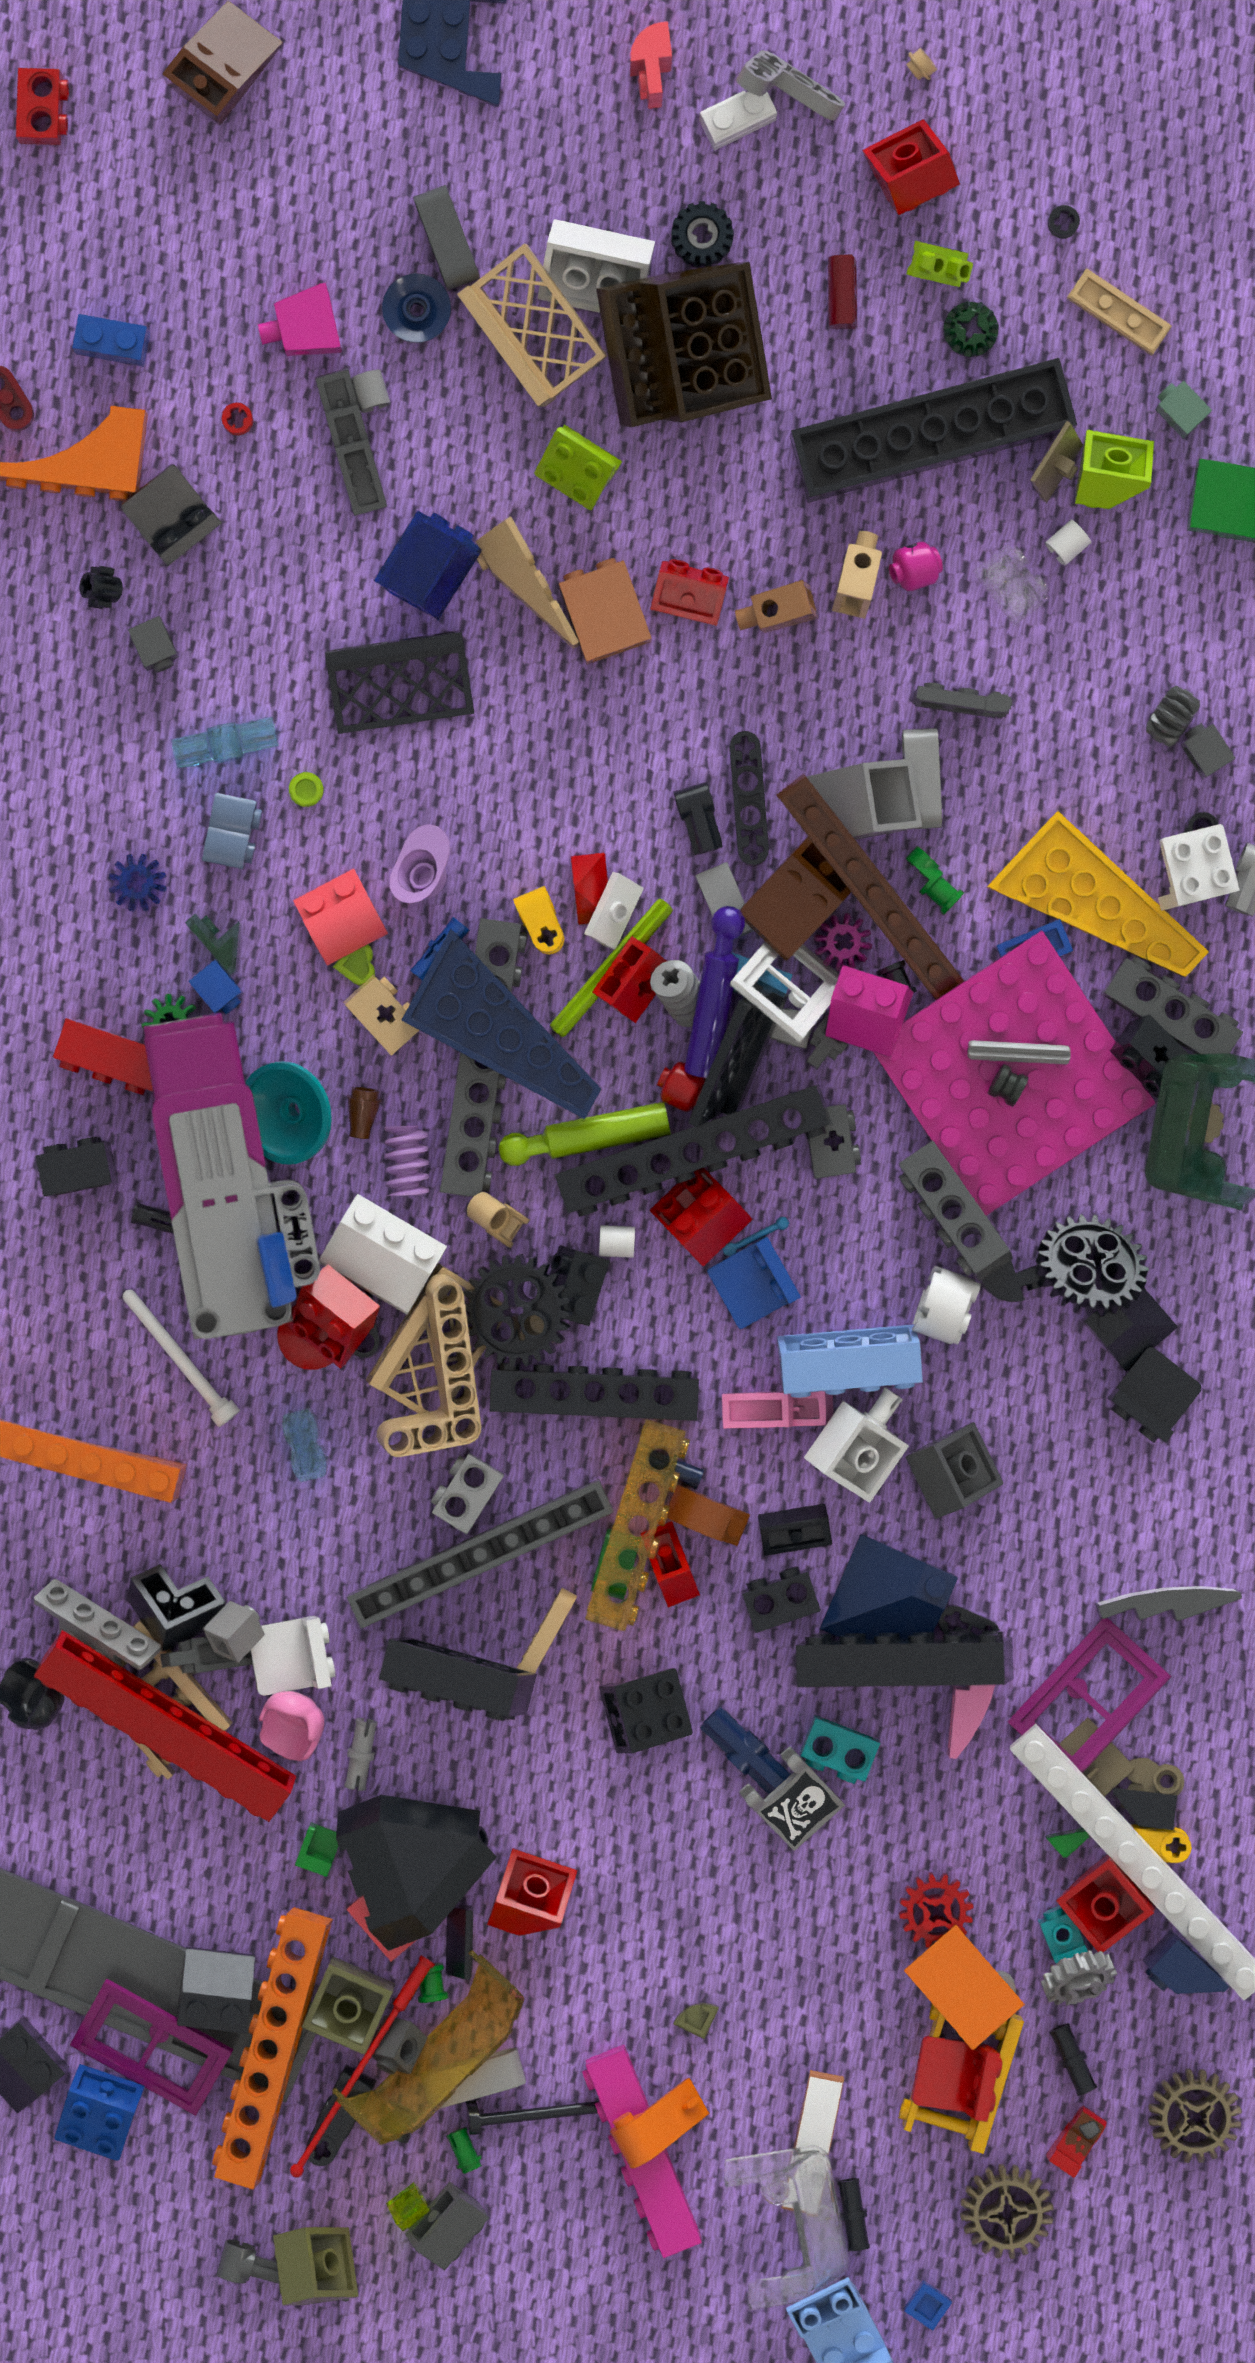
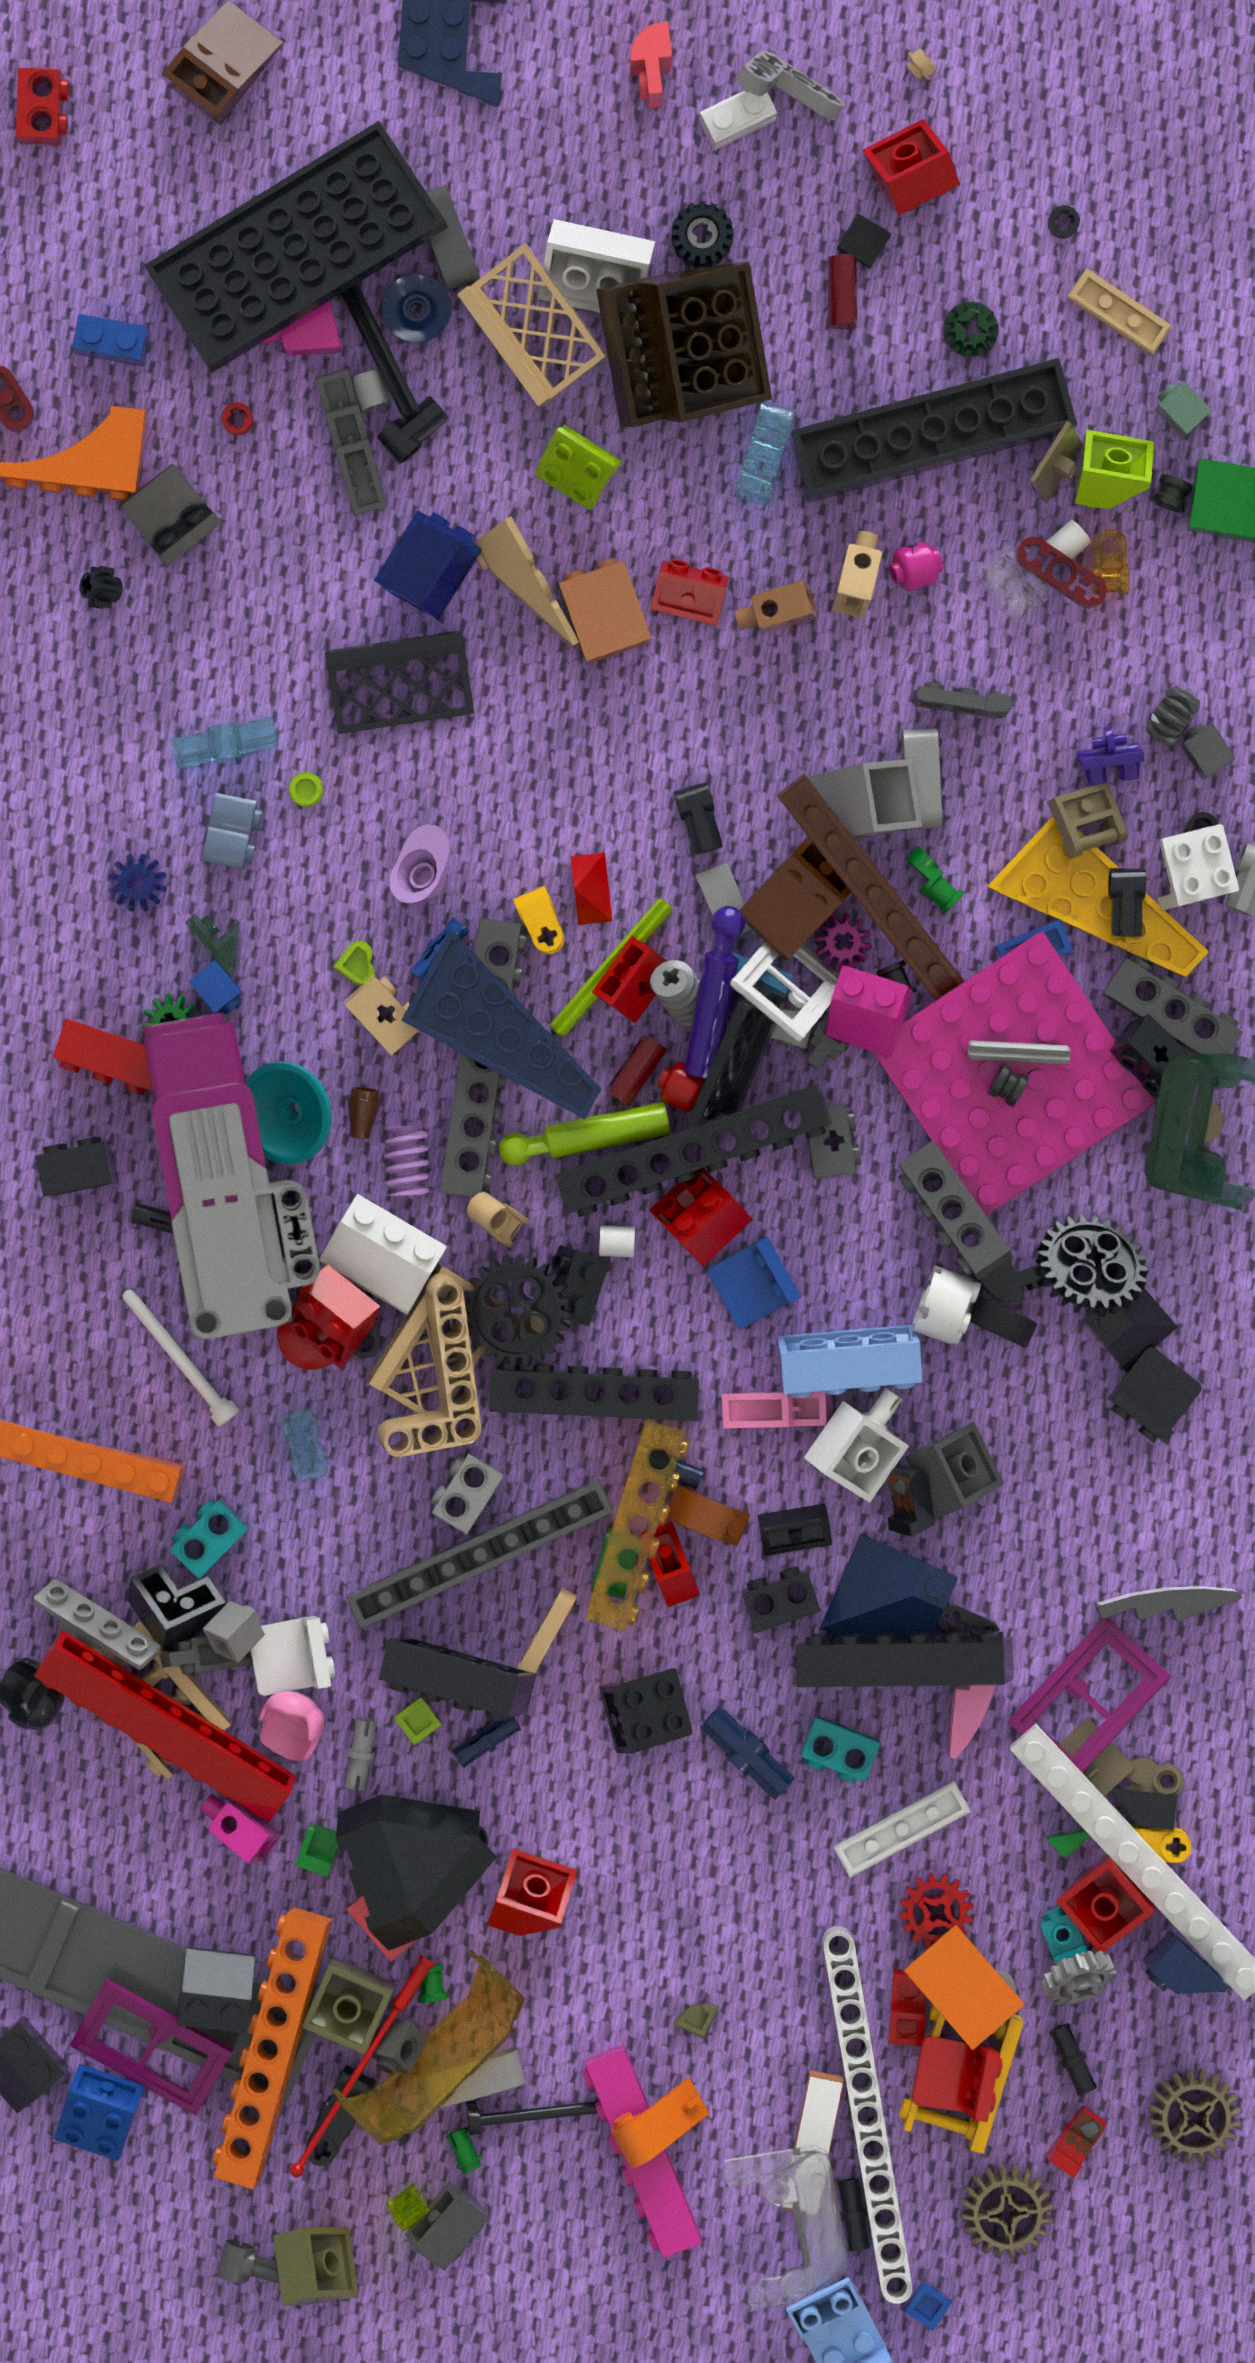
(154, 644): dark grey brick -> none
(214, 1543): none -> teal brick
(252, 1836): none -> dark pink torso
(276, 1269): blue slope -> none
(295, 246): none -> black plate
(340, 917): coral brick -> none
(380, 352): none -> black axle
(407, 435): none -> black piece
(417, 1720): none -> lime plate
(459, 1942): black slope -> none
(485, 1740): none -> dark blue pin
(613, 910): white plate -> none
(636, 1070): none -> dark red brick
(749, 798): black beam -> none
(764, 453): none -> clear light blue beam
(781, 1223): dark azure hinge -> none
(797, 1804): flag -> none
(864, 240): none -> black piece
(867, 2131): none -> white beam
(901, 1829): none -> white tile
(906, 2011): none -> red slope
(910, 1501): none -> black leg
(940, 264): lime hips -> none
(1002, 1322): none -> black tyre
(1075, 568): none -> dark red beam
(1083, 809): none -> dark tan plate
(1111, 566): none -> clear yellow piece
(1125, 756): none -> dark purple hips
(1127, 891): none -> black piece
(1172, 493): none -> pearl dark grey wheel

